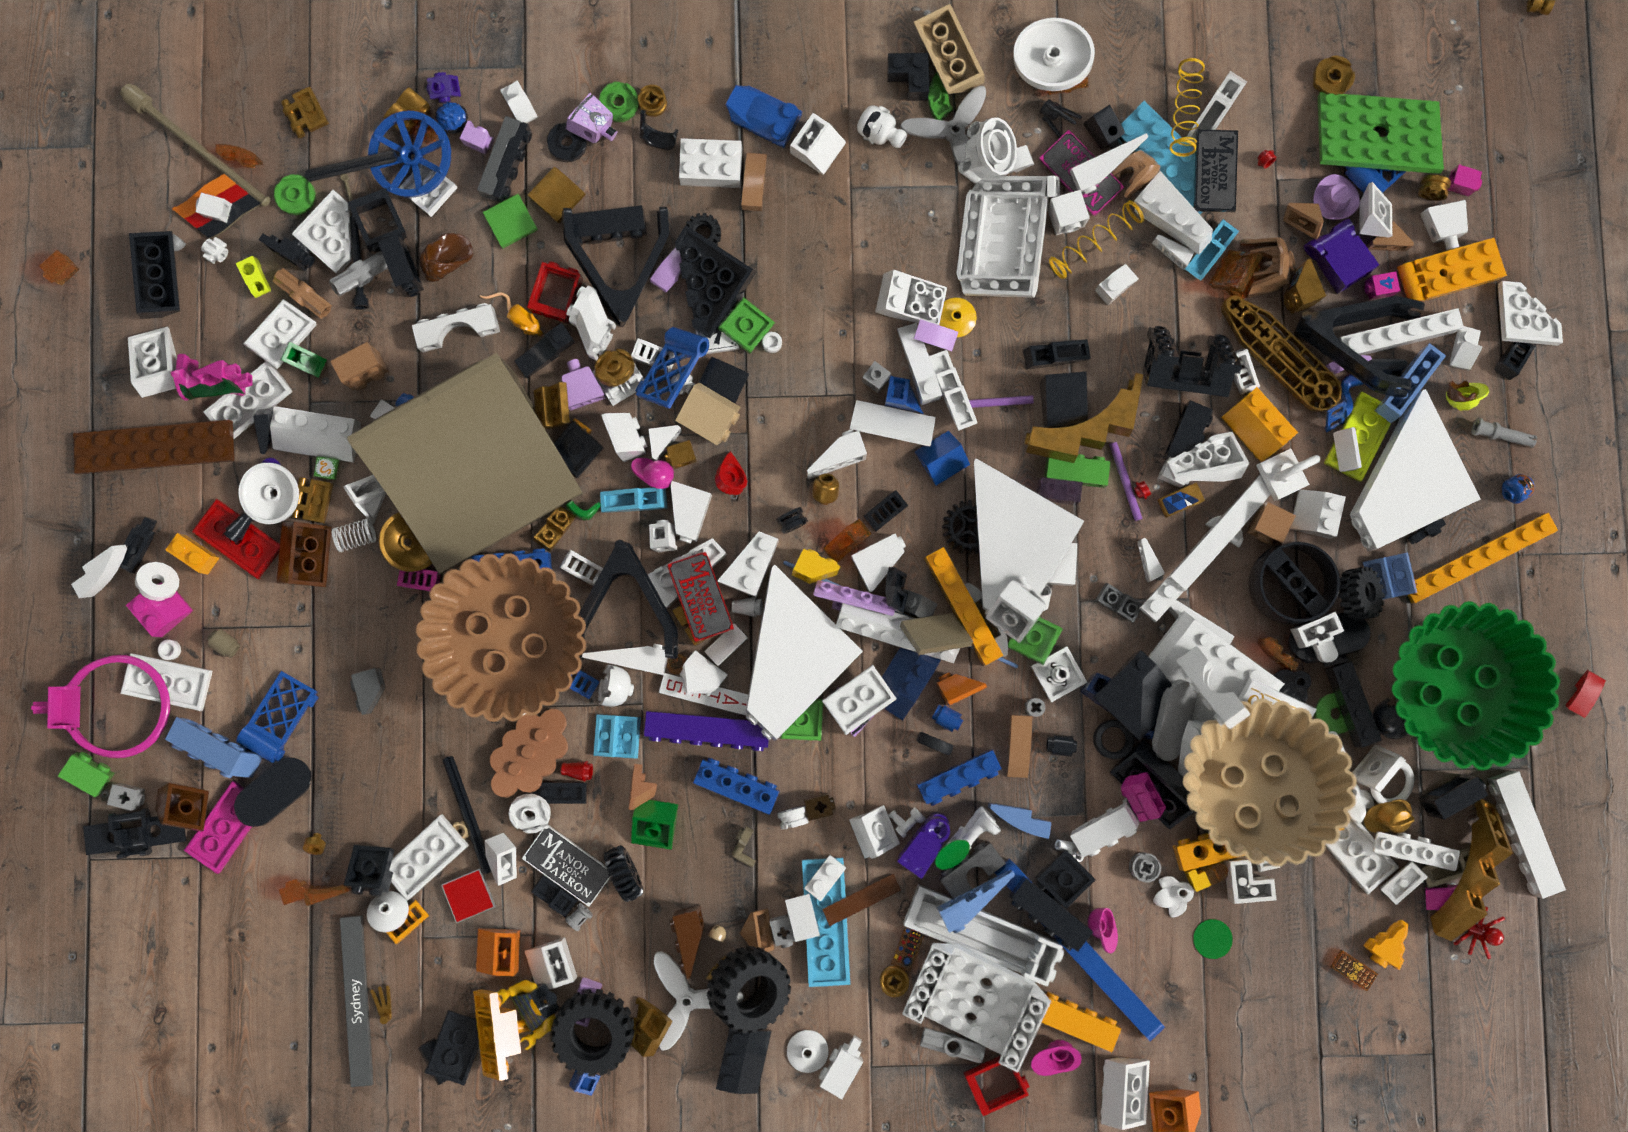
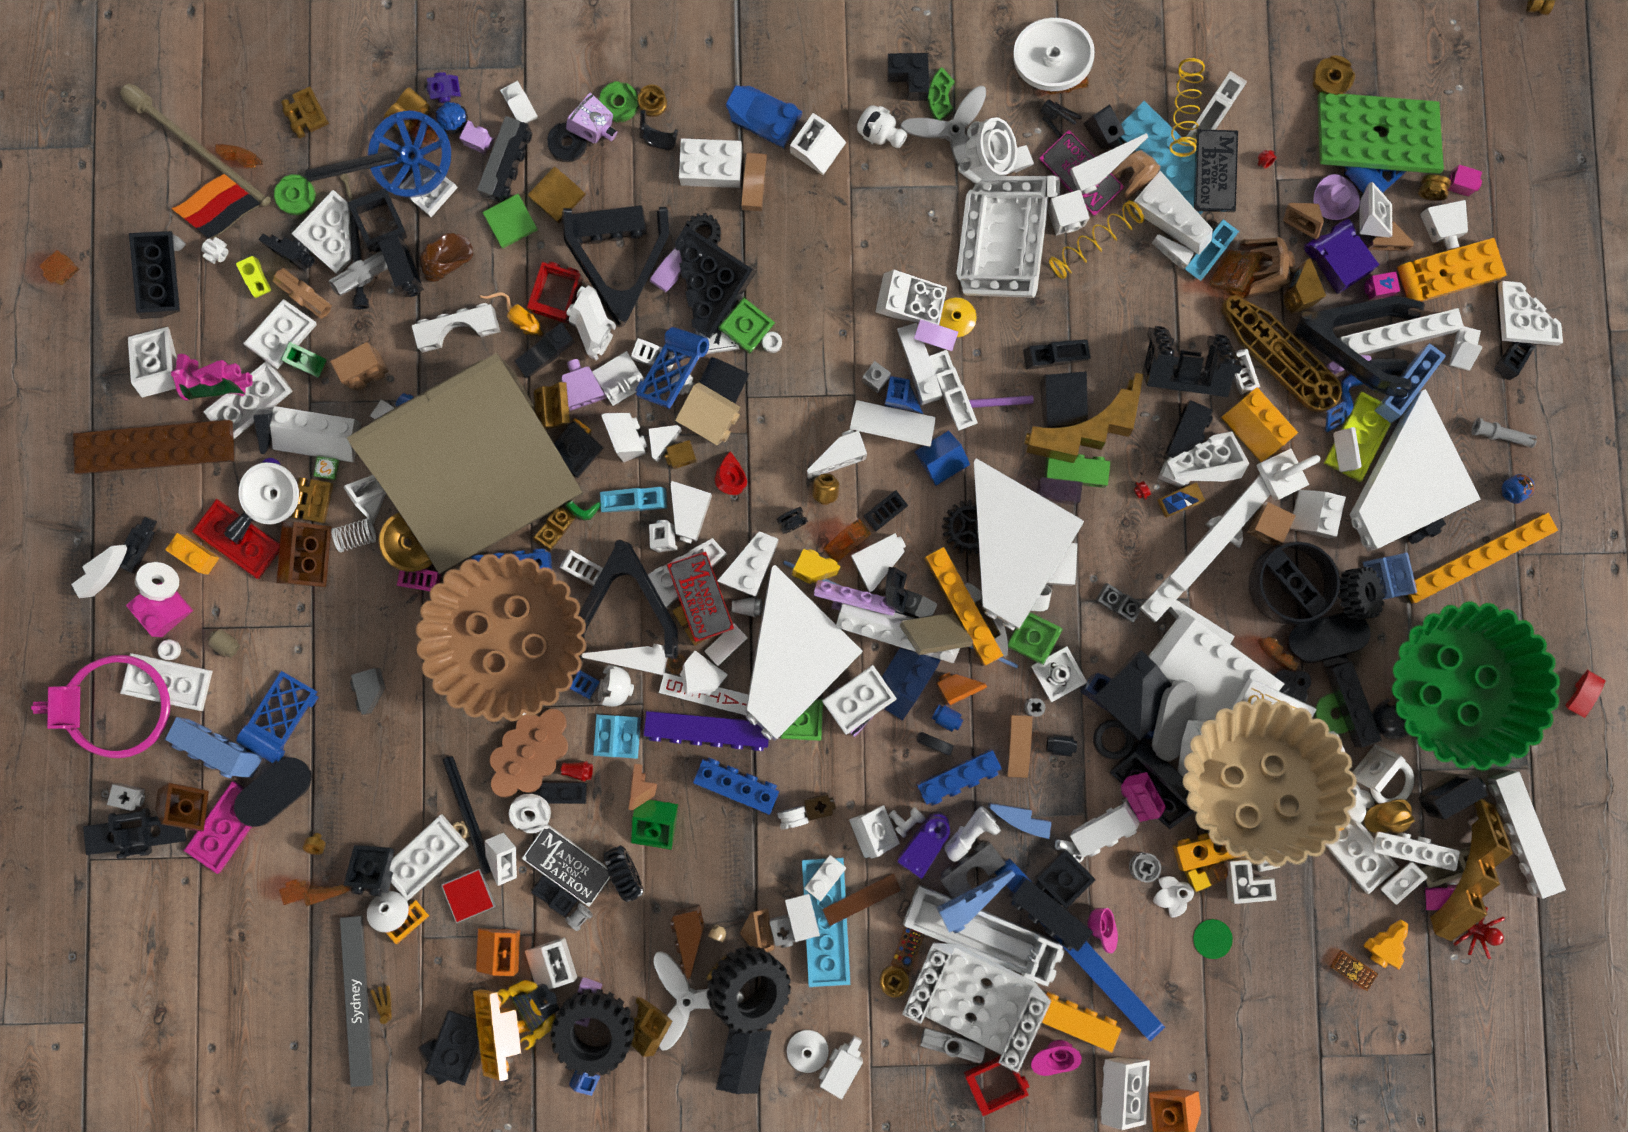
(86, 773): bright green brick -> none
(213, 207): white brick -> none
(614, 367): pearl gold tile -> none
(654, 473): dark pink cap -> none
(743, 837): dark tan plate -> none
(950, 50): tan slope -> none
(952, 854): green sticker -> none
(1016, 609): white piece -> none
(1116, 284): white slope -> none
(1125, 481): medium lavender bar -> none
(1149, 561): white slope -> none
(1226, 705): white arch -> none
(1319, 635): white brick -> none
(1466, 394): neon yellow piece -> none

